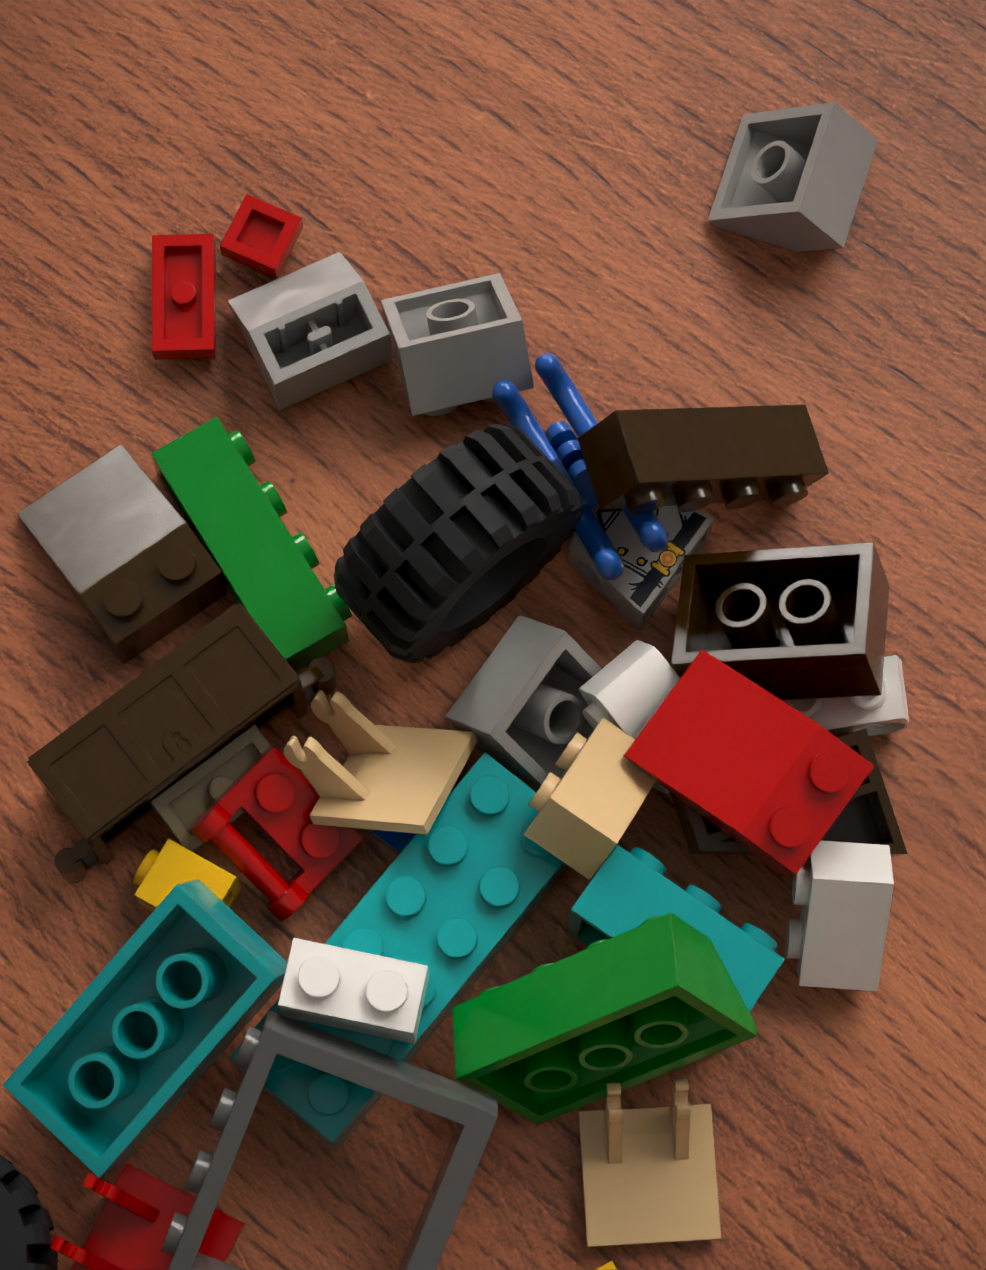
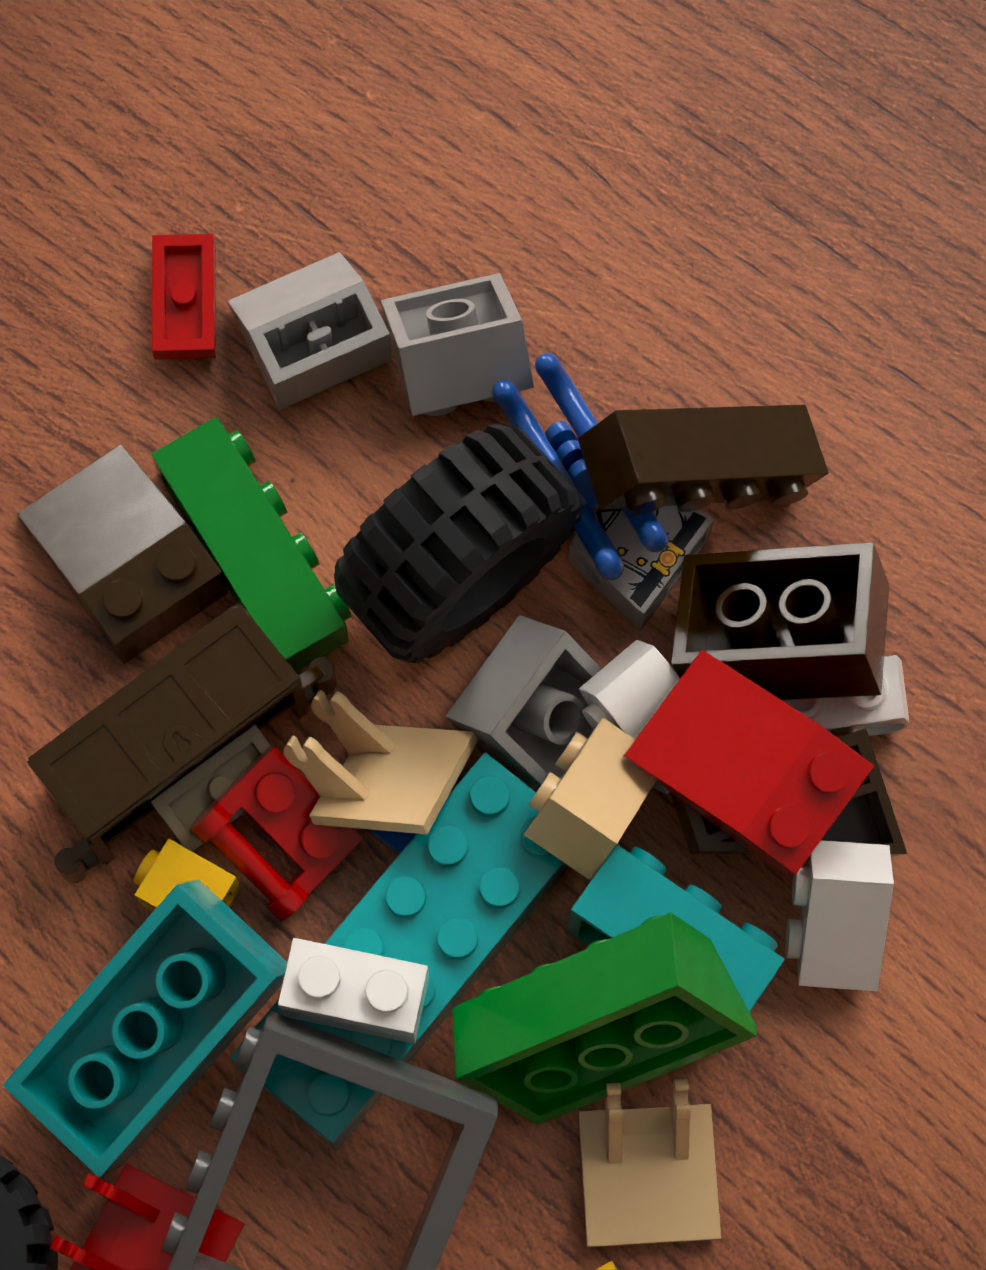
(261, 236): red plate -> none
(795, 177): light grey slope -> none

